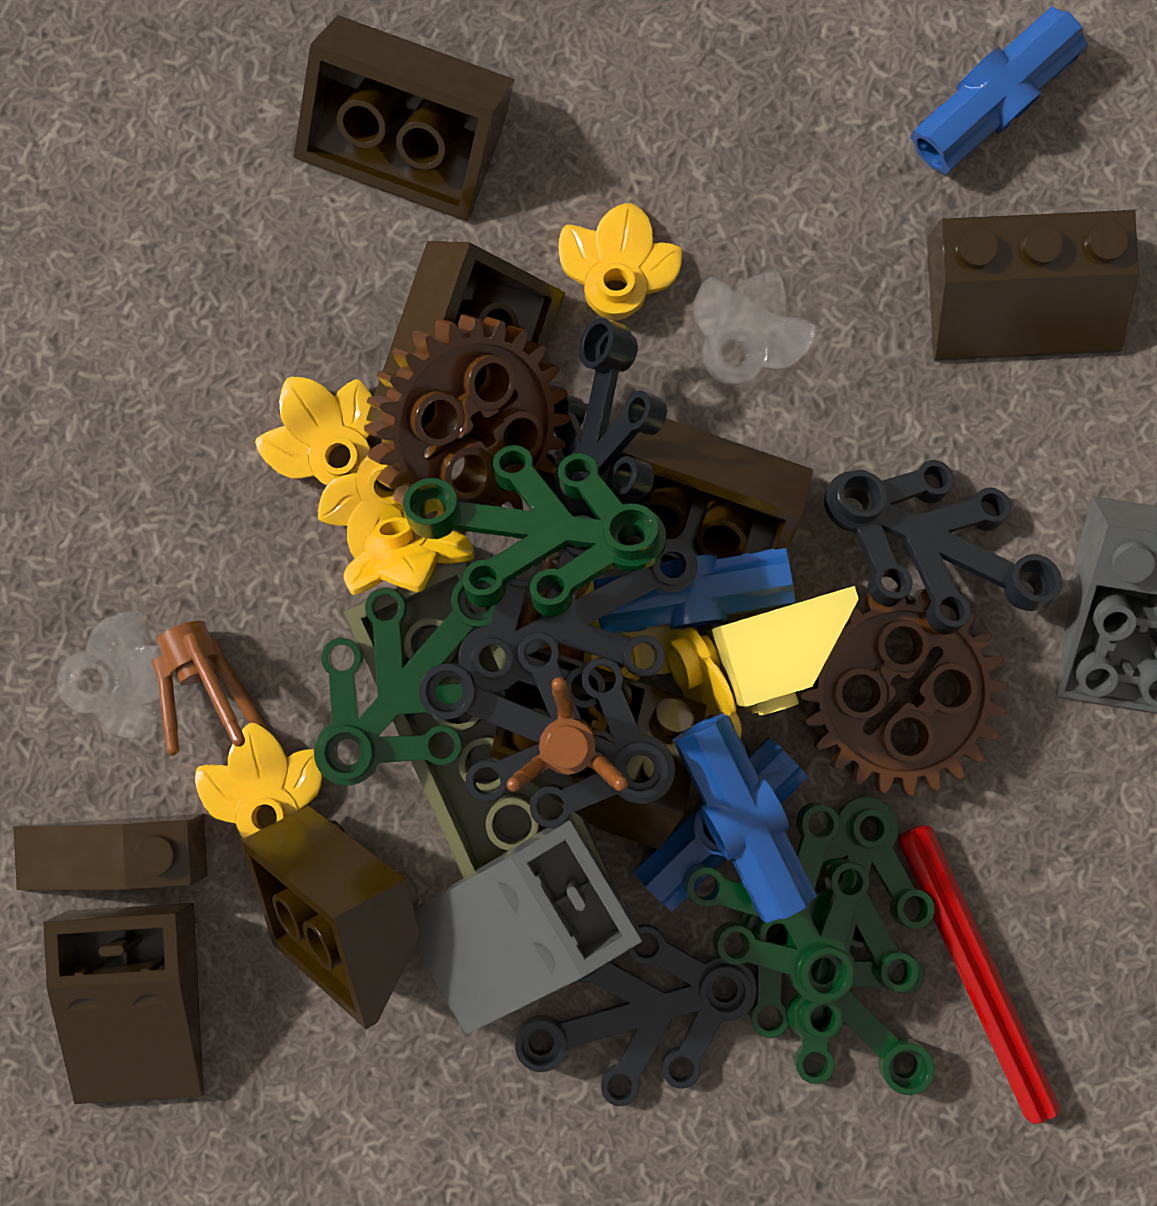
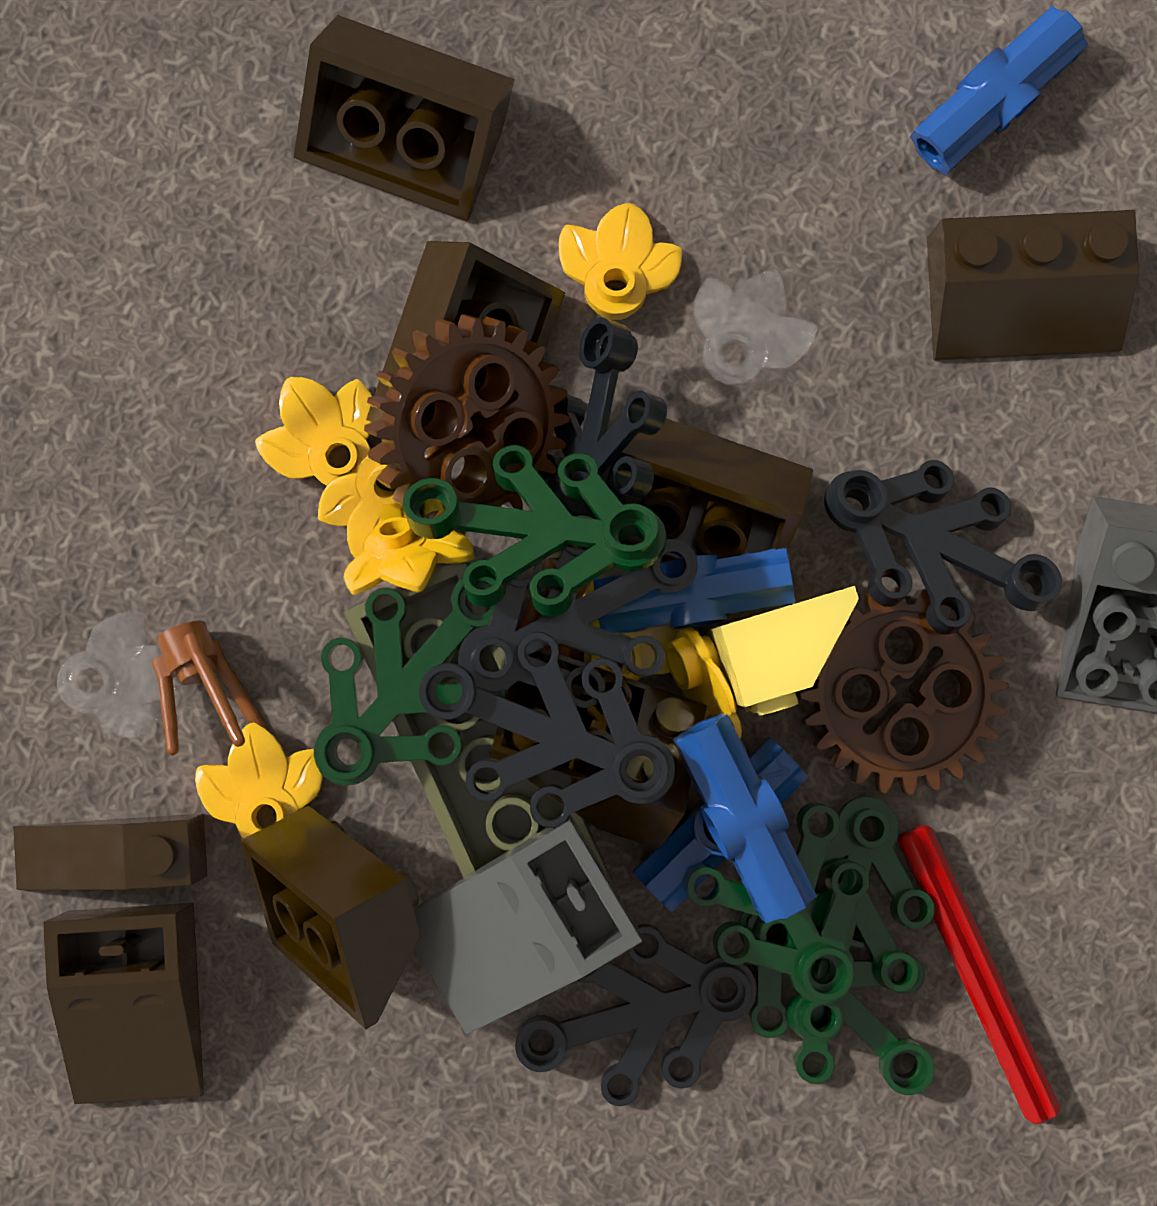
(567, 747): dark orange plant -> none

